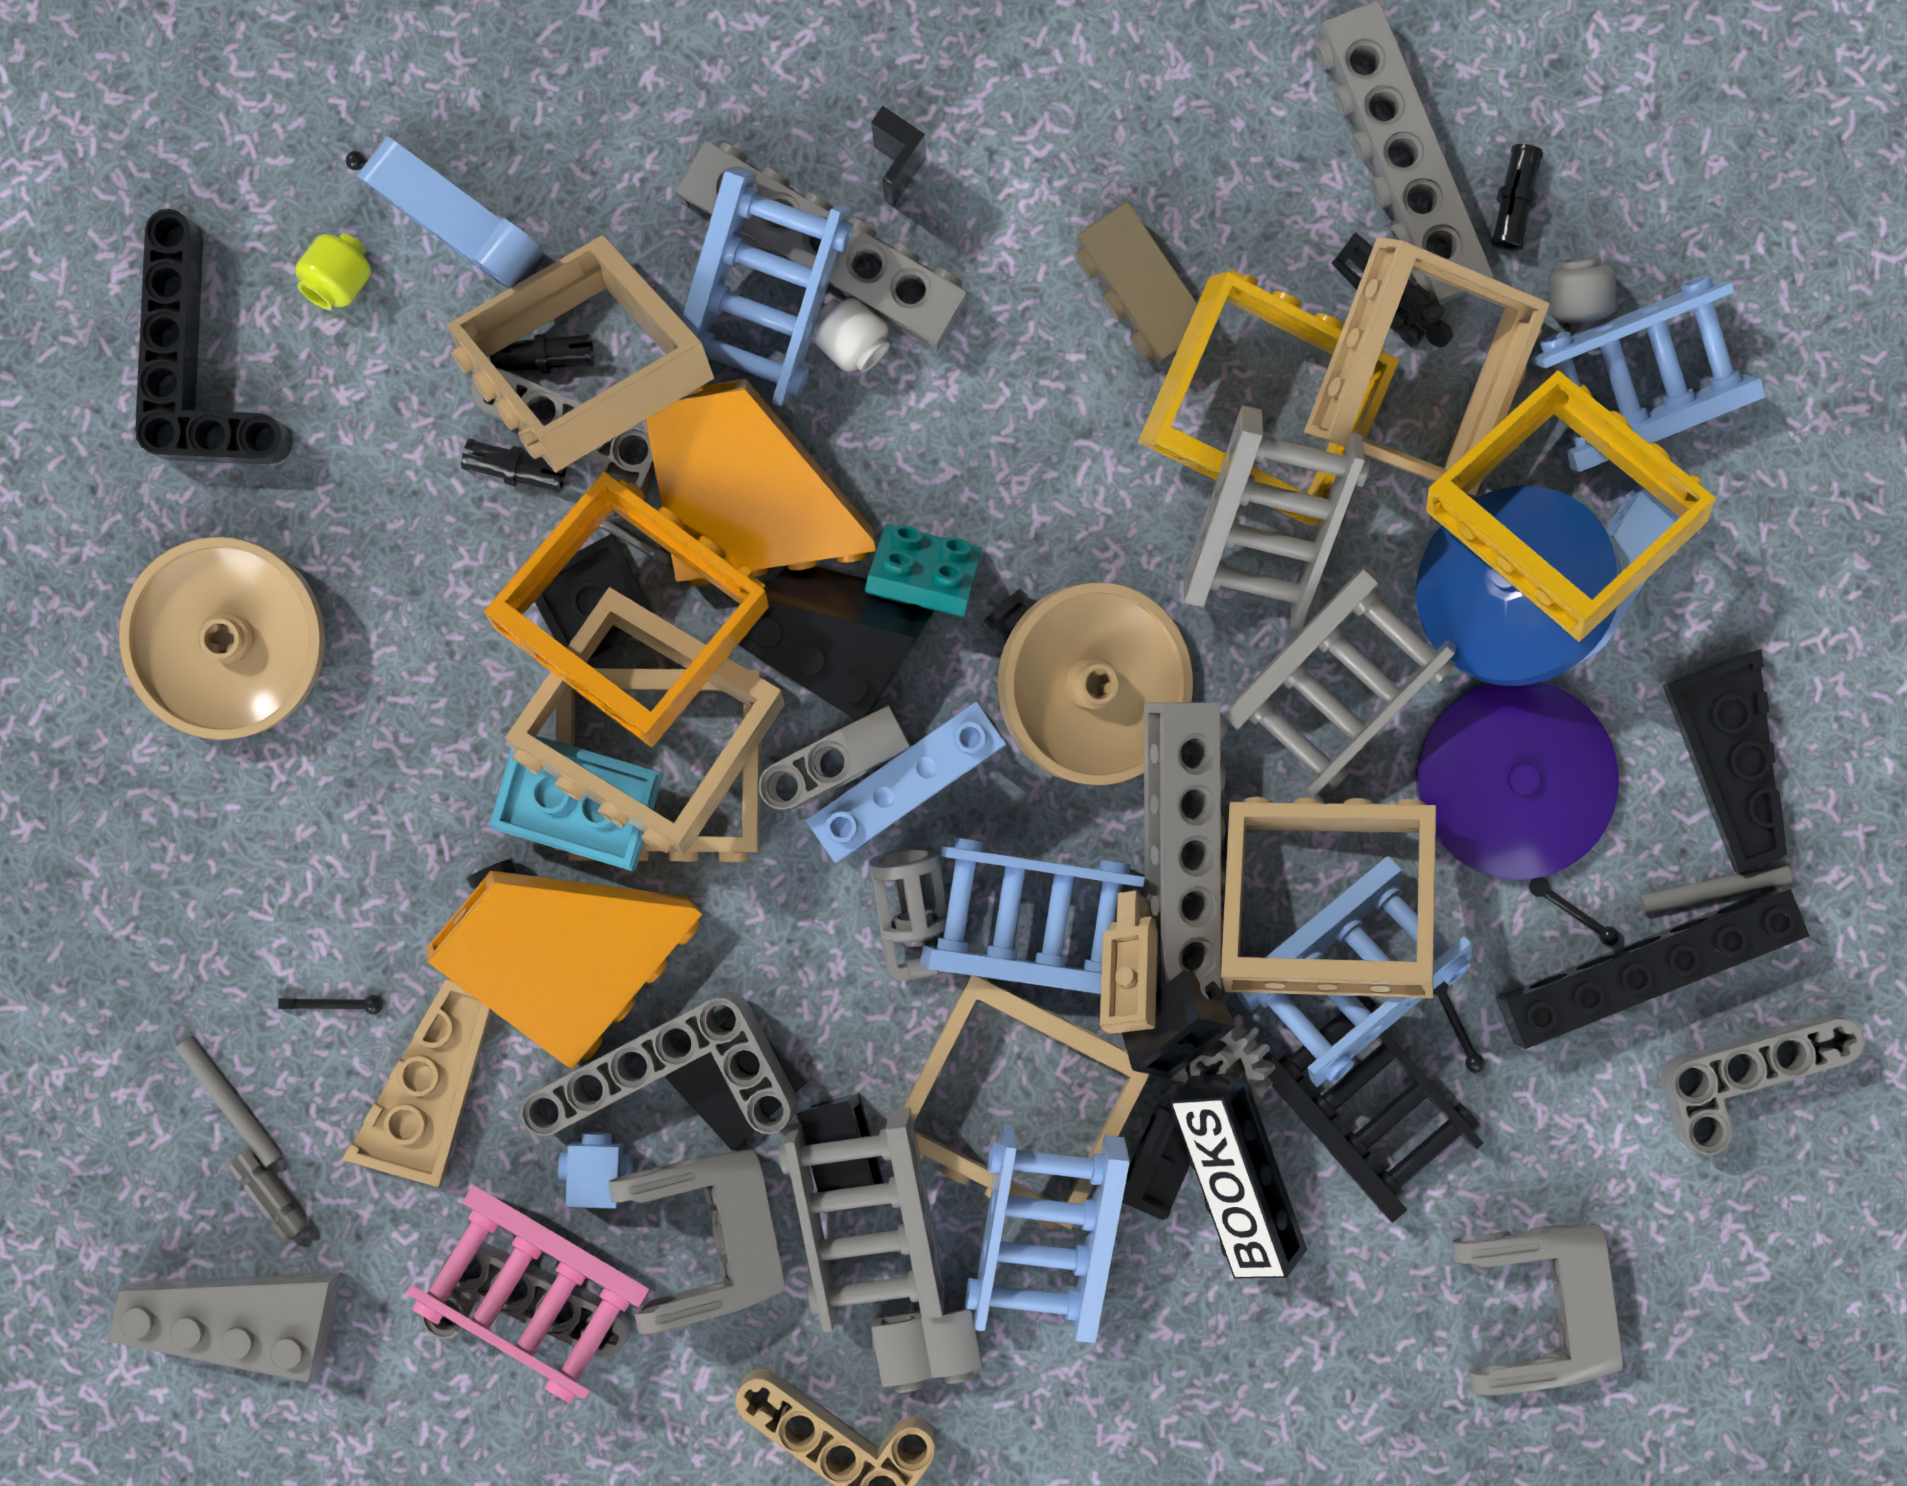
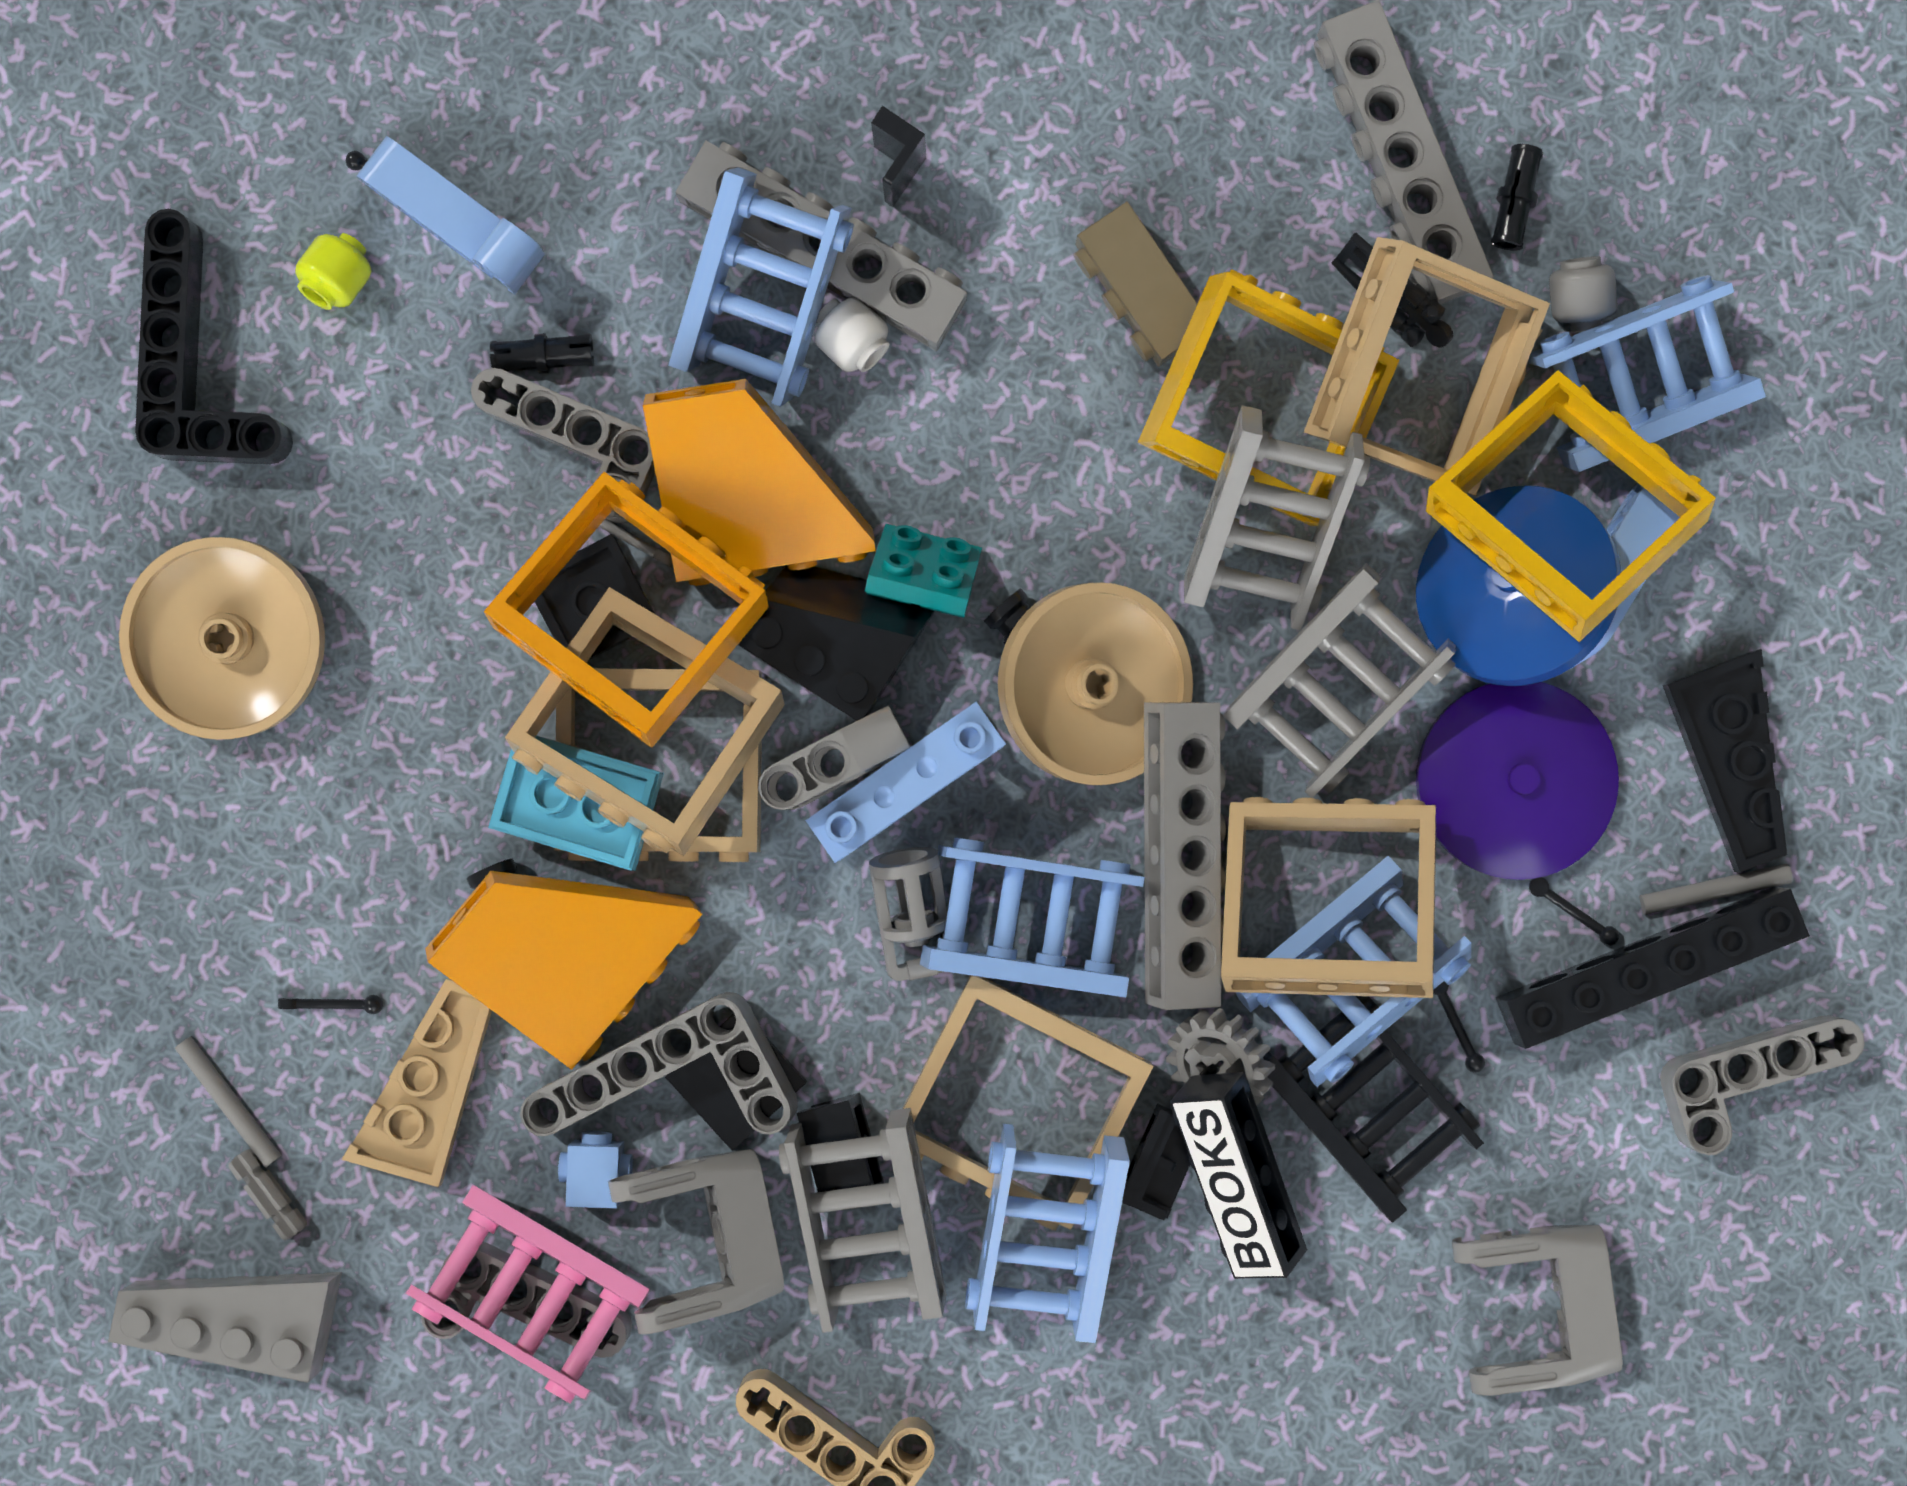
(511, 465): black pin -> none
(551, 294): tan window -> none
(926, 1349): light grey brick -> none
(1129, 967): tan hinge -> none
(1183, 1027): black hinge -> none

